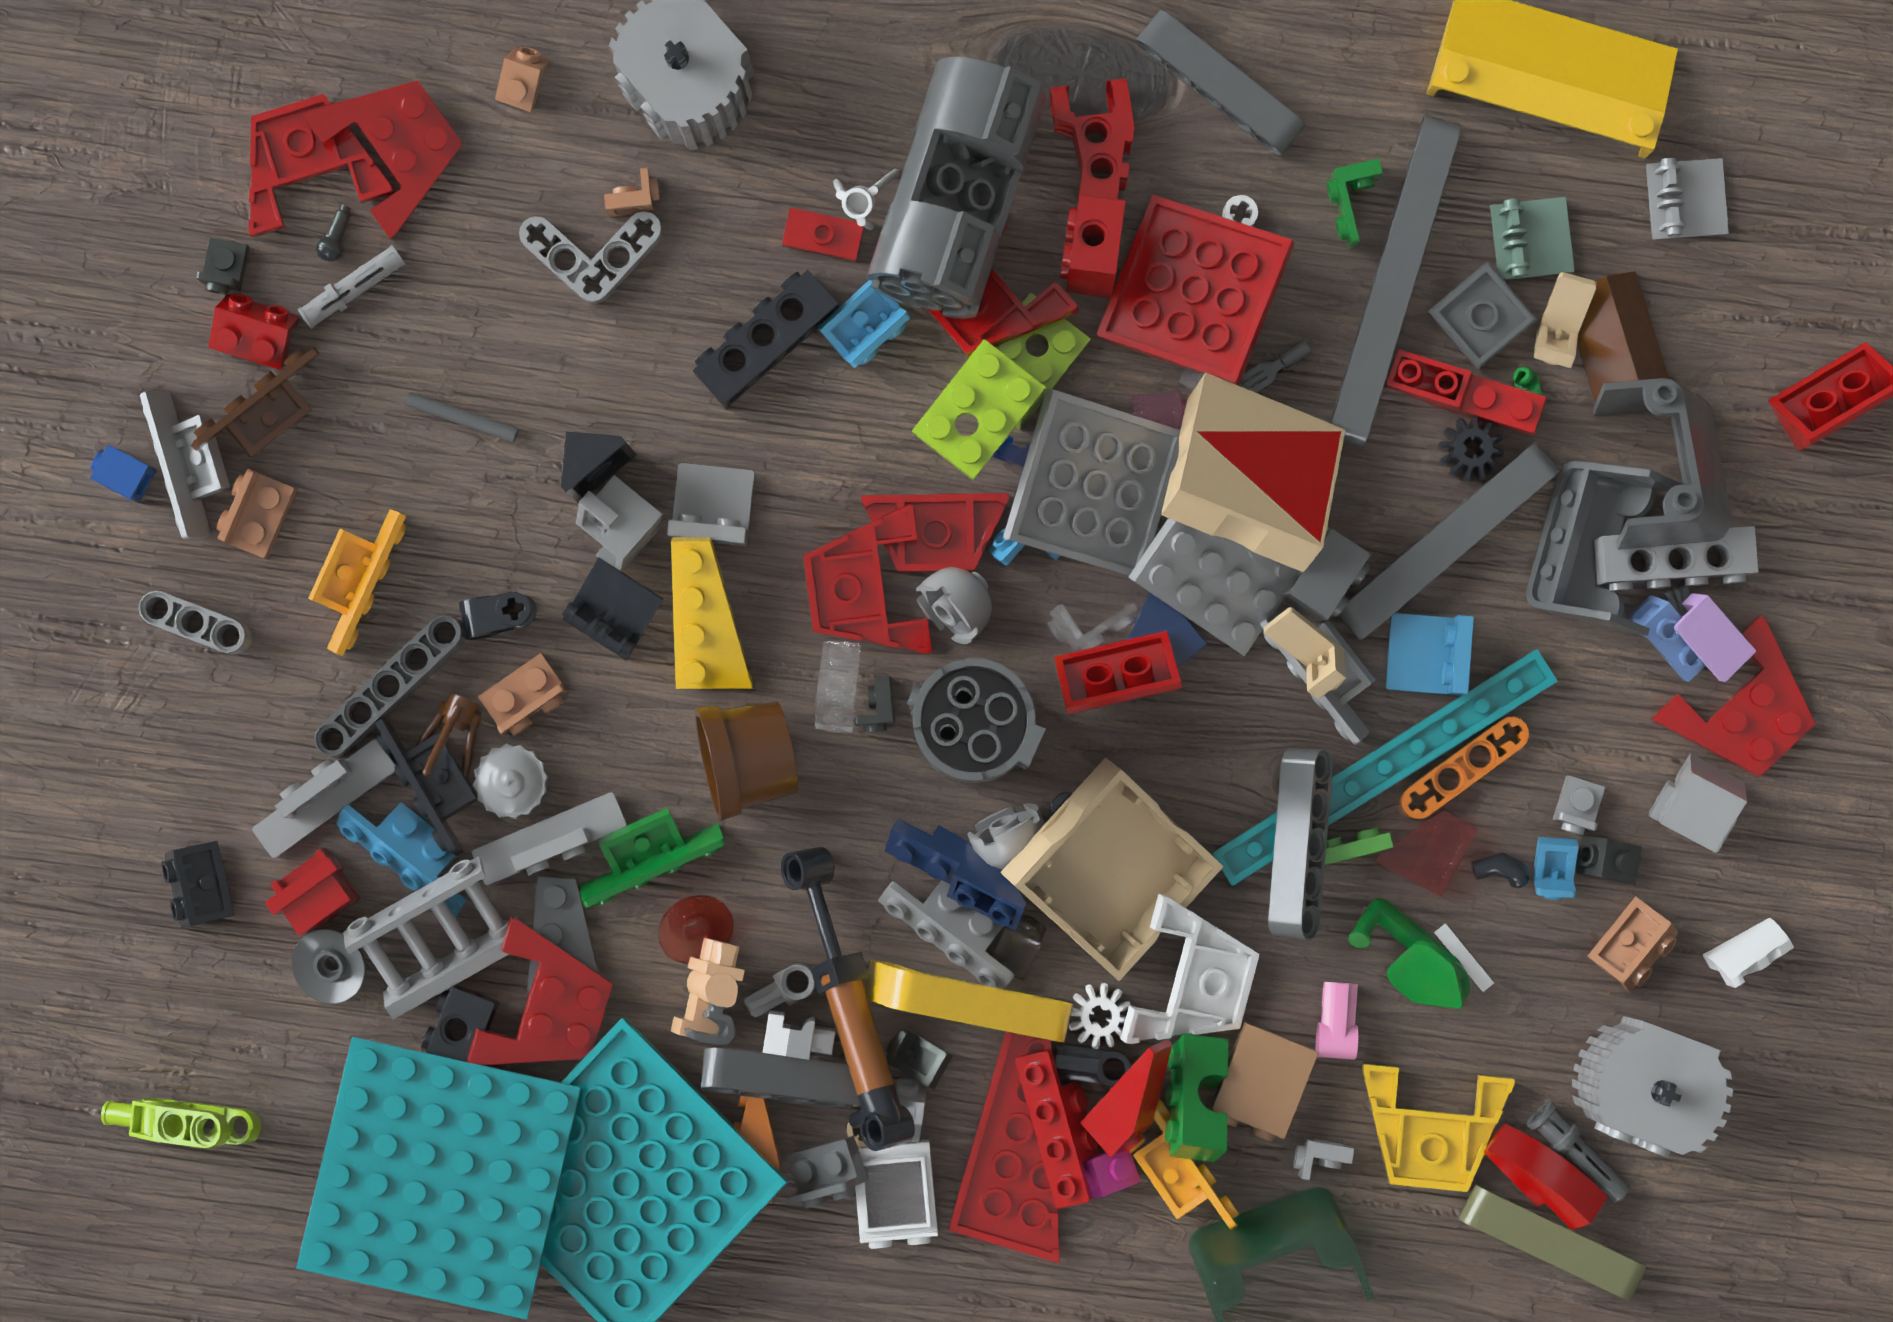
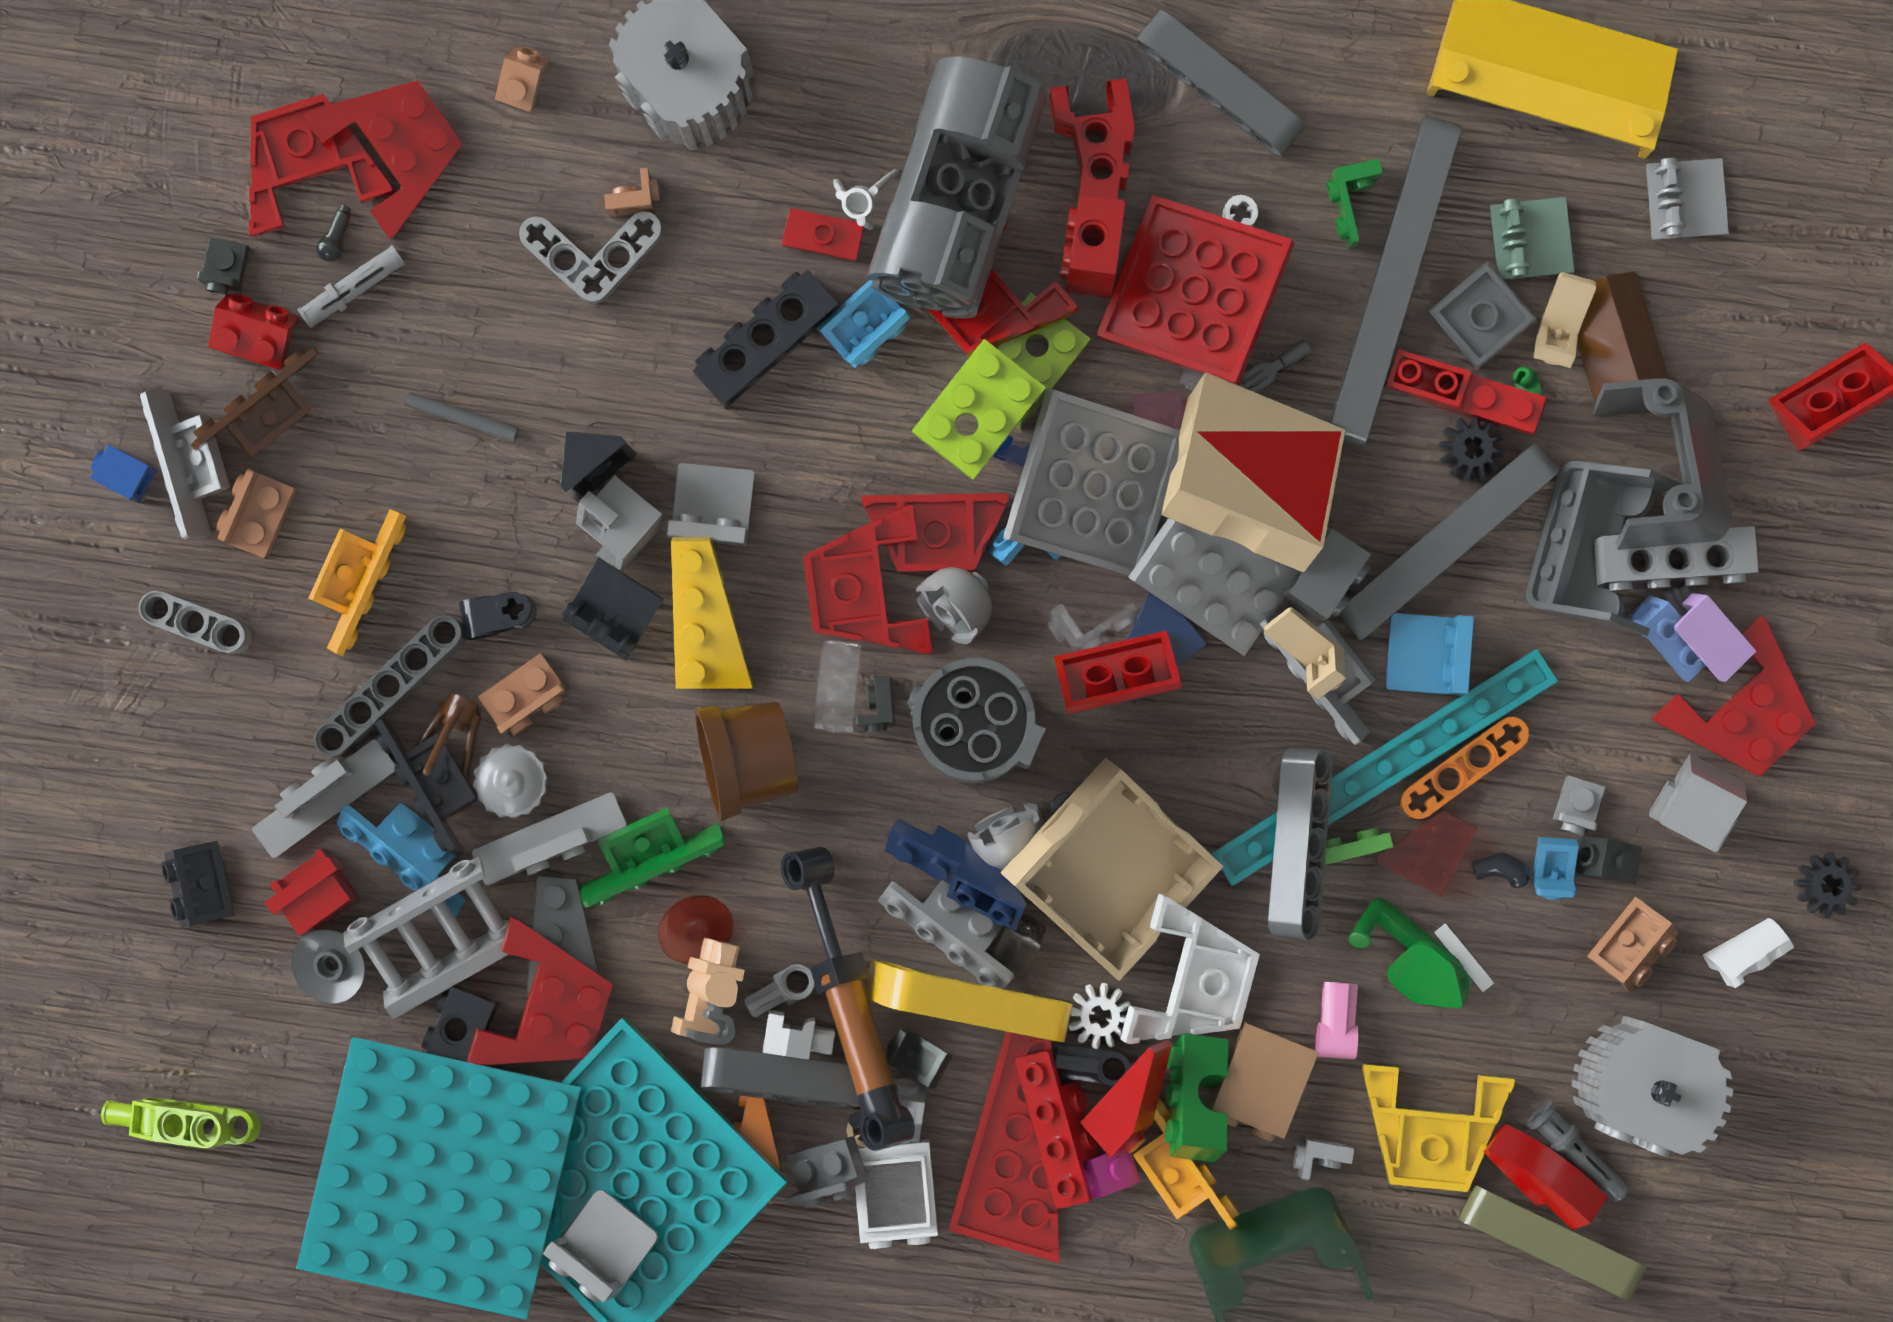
(602, 1247): none -> light grey bracket
(1829, 869): none -> black gear

